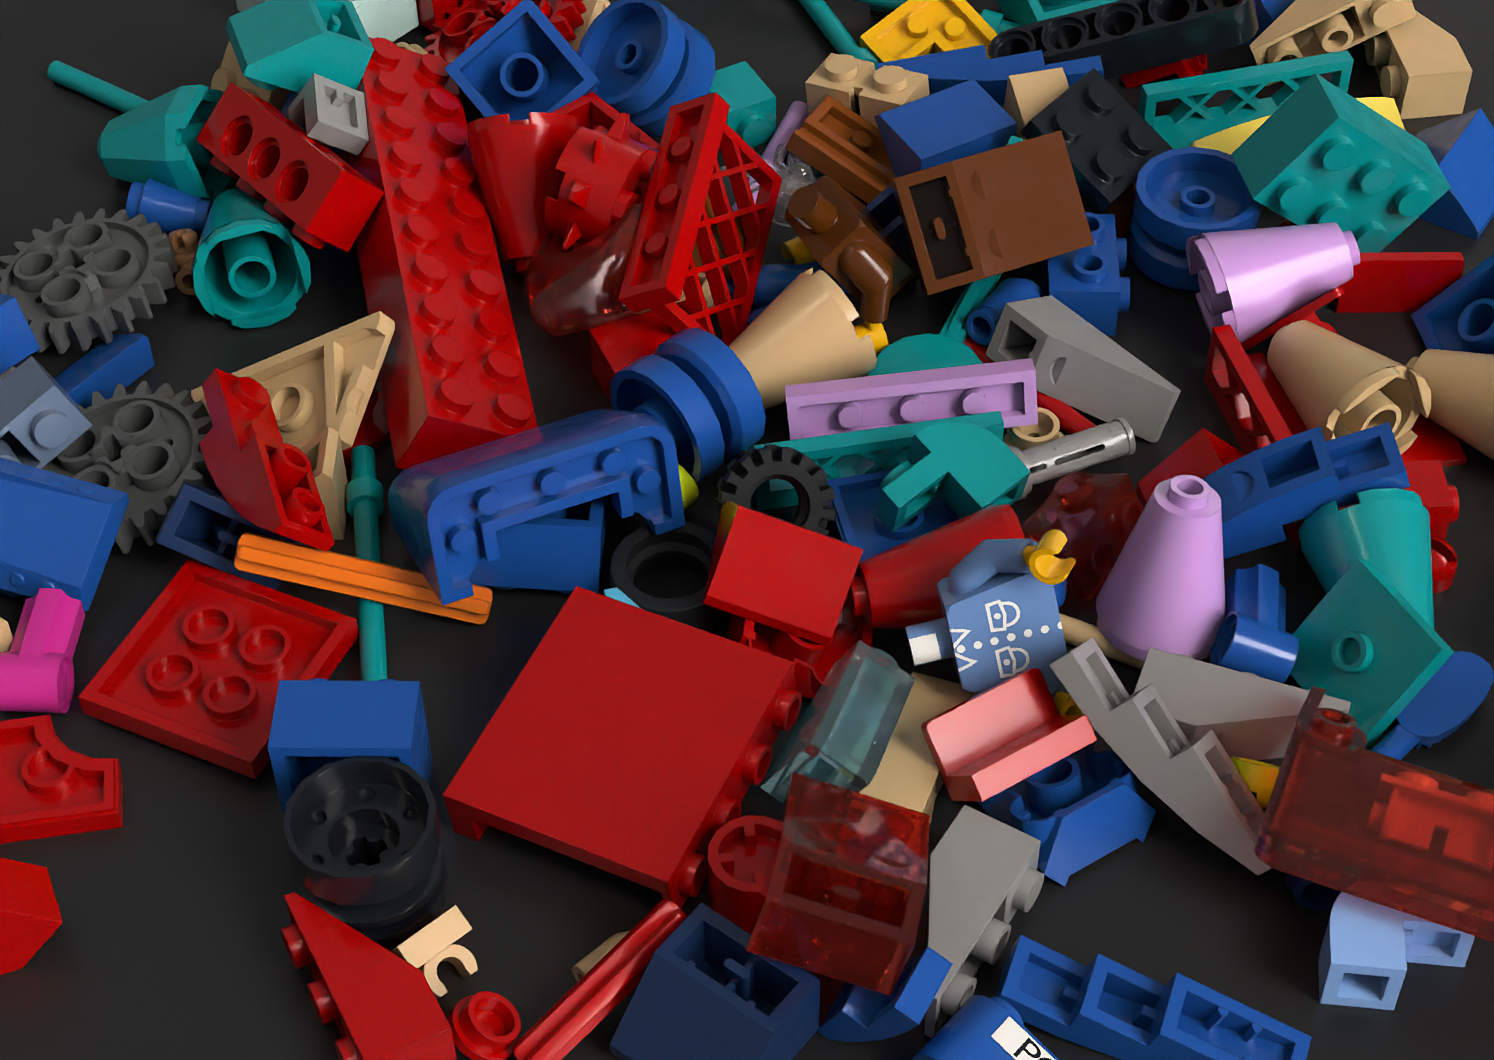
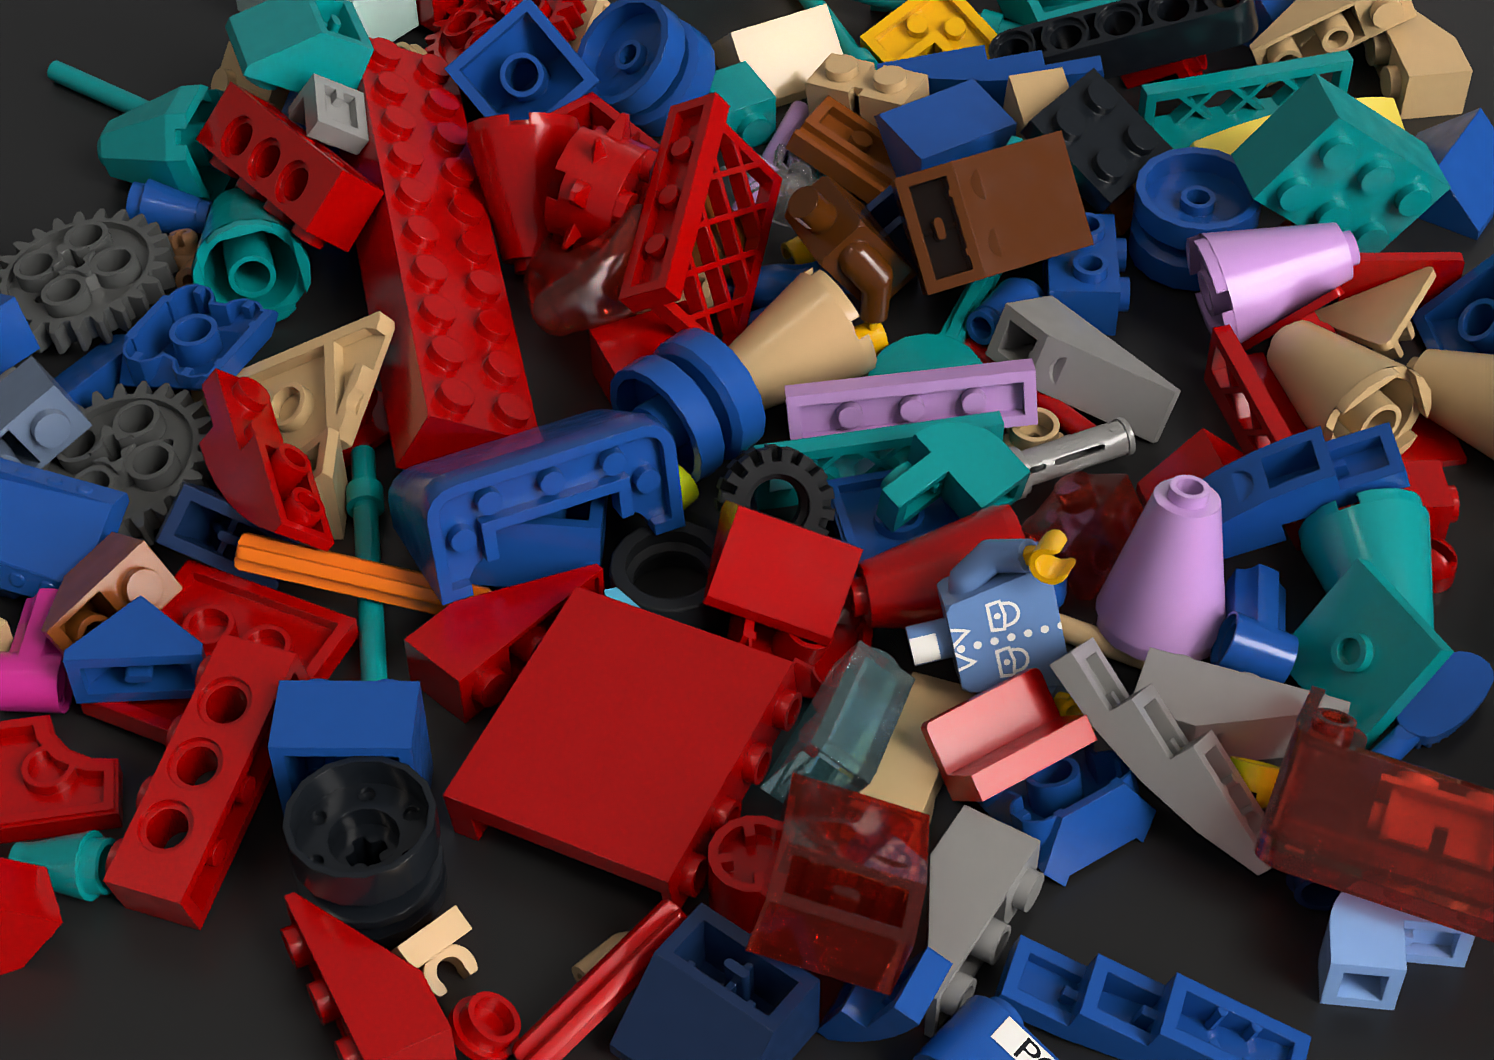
(72, 860): none -> teal cone
(104, 584): none -> slope
(134, 658): none -> blue slope
(186, 878): none -> red brick
(191, 336): none -> blue slope
(483, 642): none -> red slope
(782, 50): none -> slope
(1381, 314): none -> tan piece

